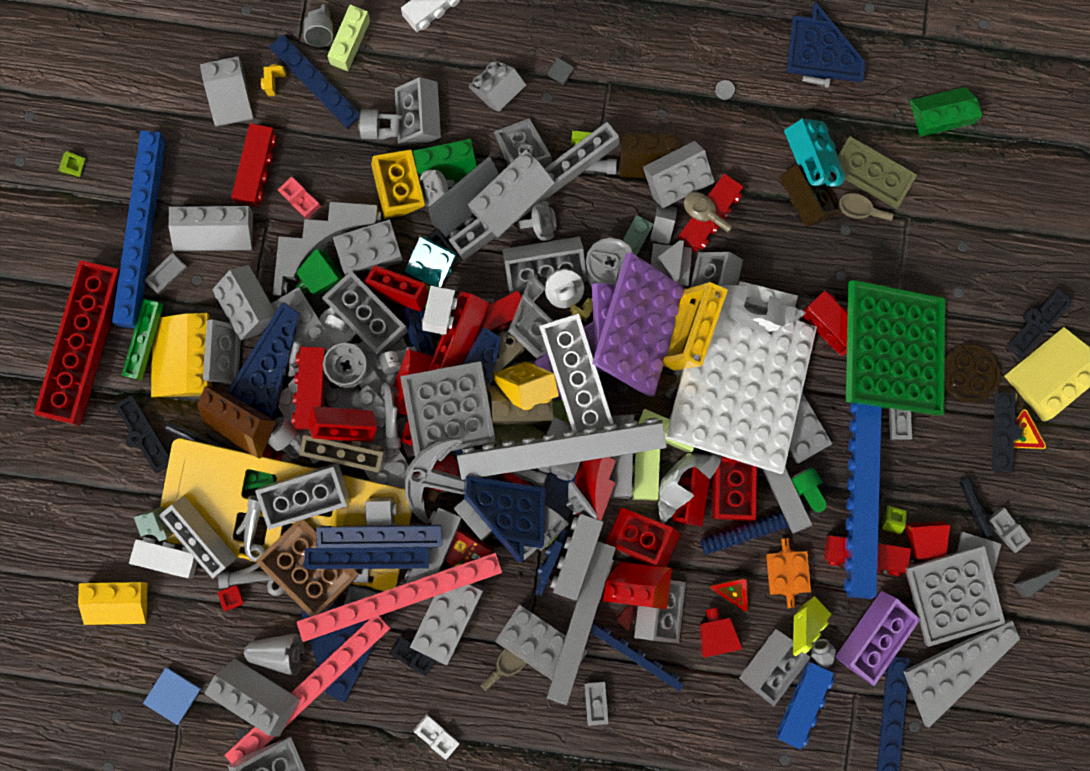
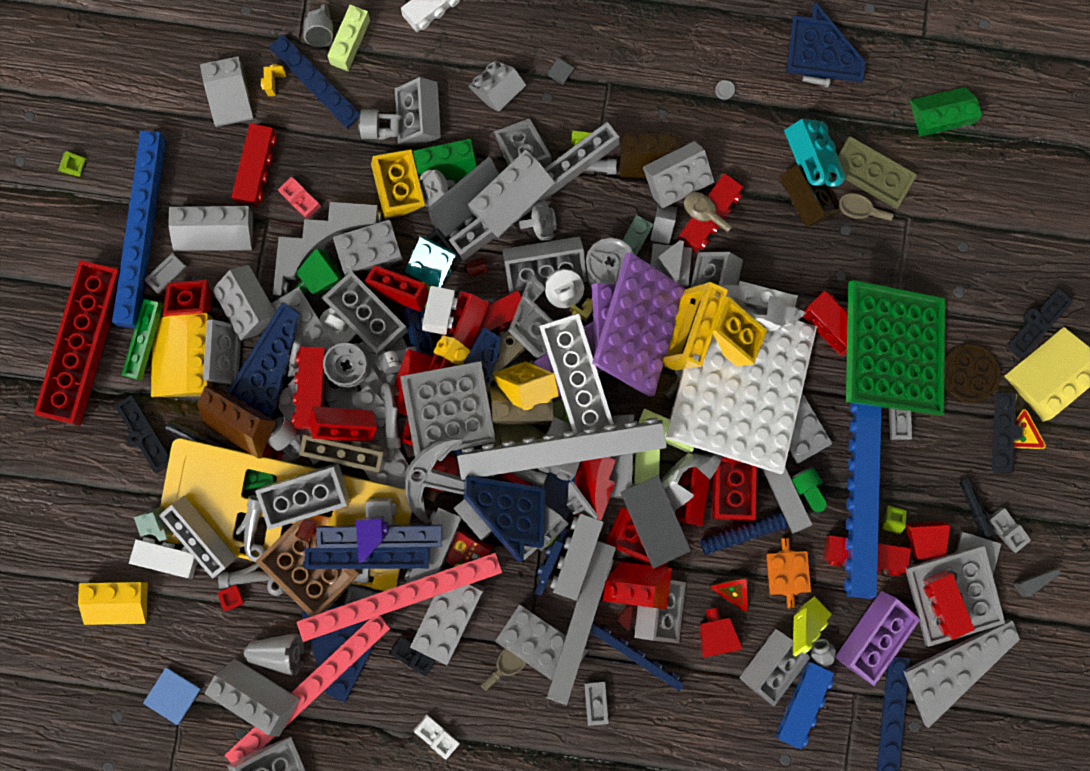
(187, 298): none -> red slope
(306, 530): none -> clear red slope
(370, 534): none -> dark purple slope
(452, 350): none -> yellow bracket
(476, 267): none -> clear red slope
(655, 521): none -> dark grey tile
(738, 334): none -> yellow slope
(948, 605): none -> red brick

